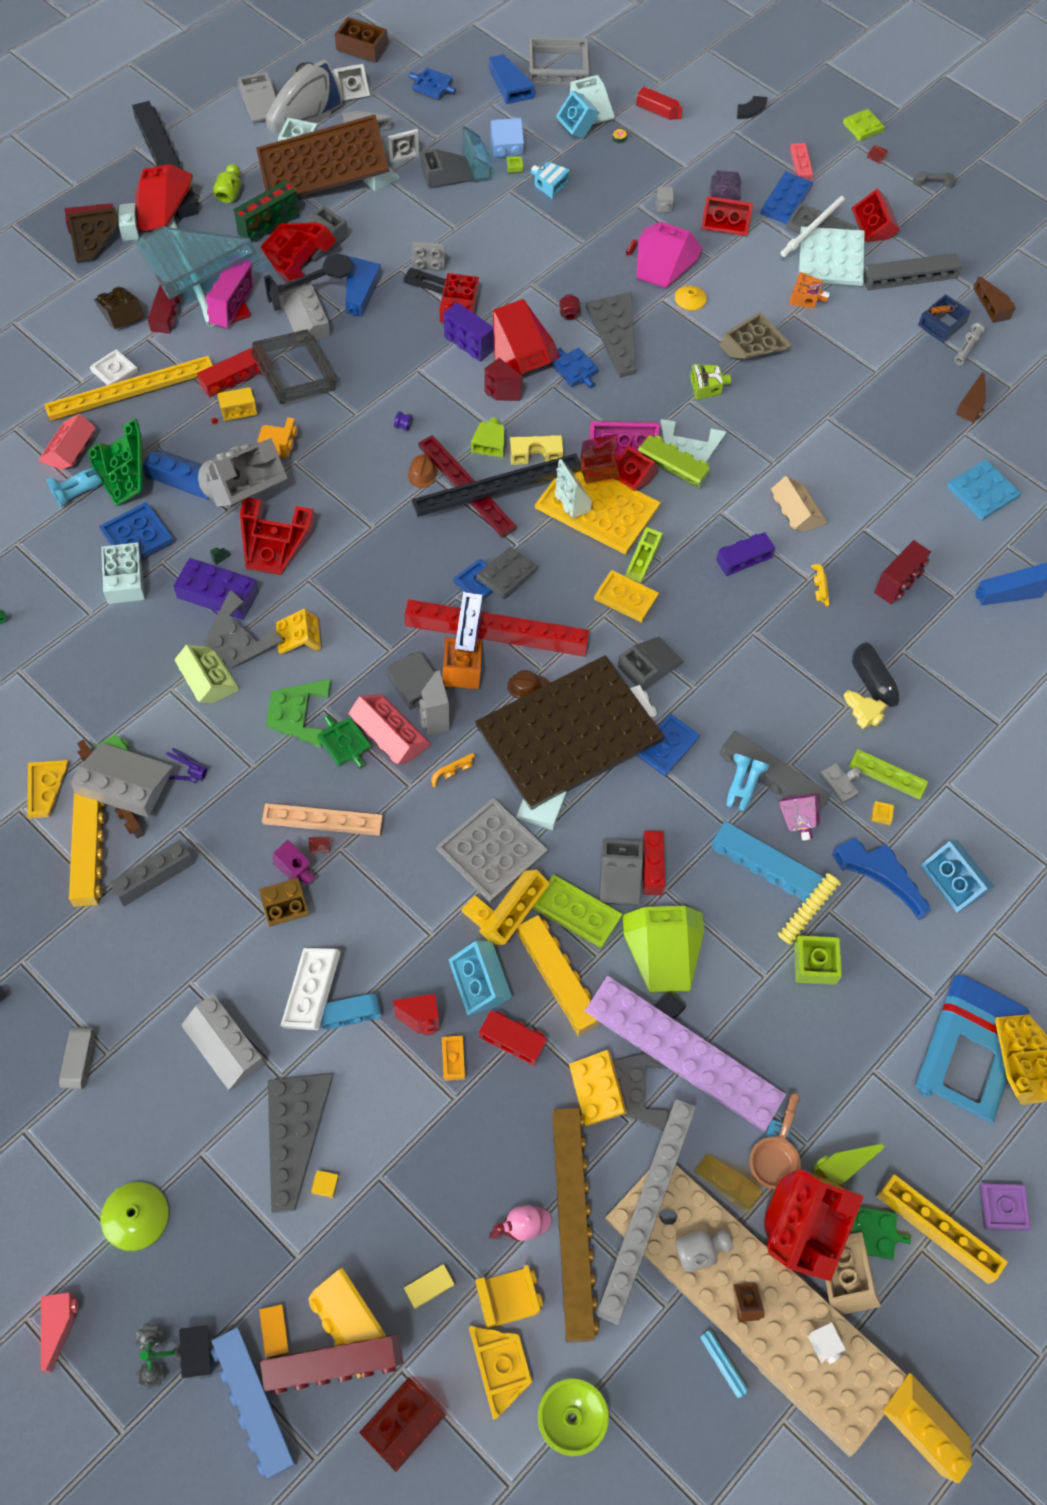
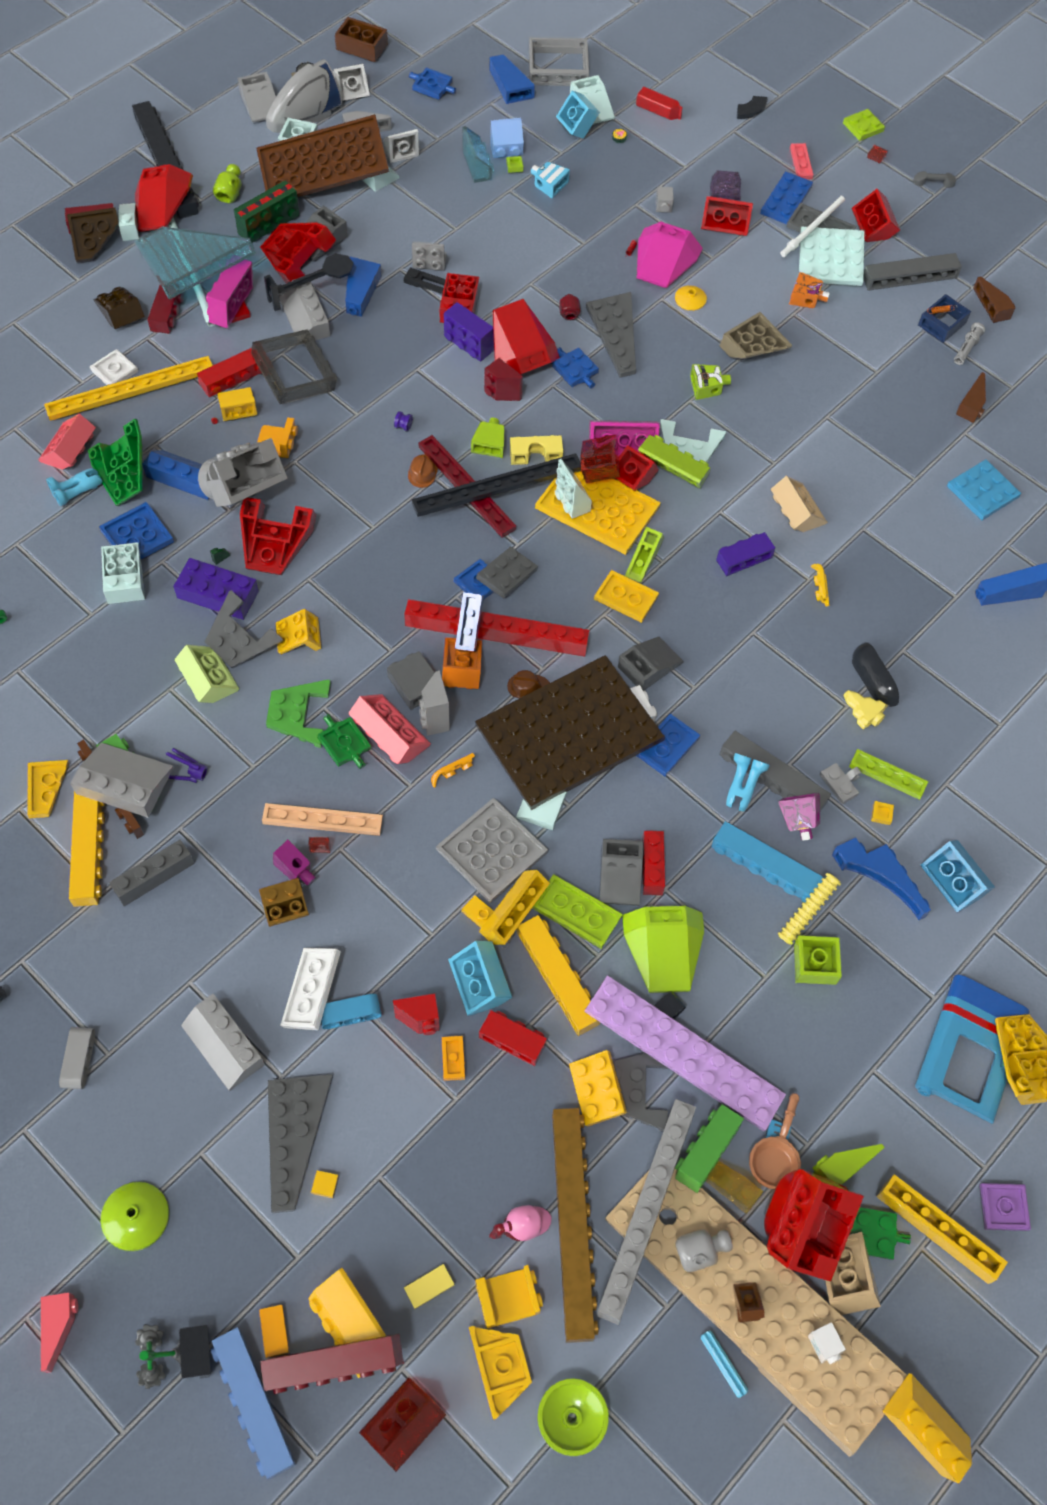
(444, 167): dark grey slope -> none
(709, 1148): none -> bright green brick
(903, 572): dark red brick -> none

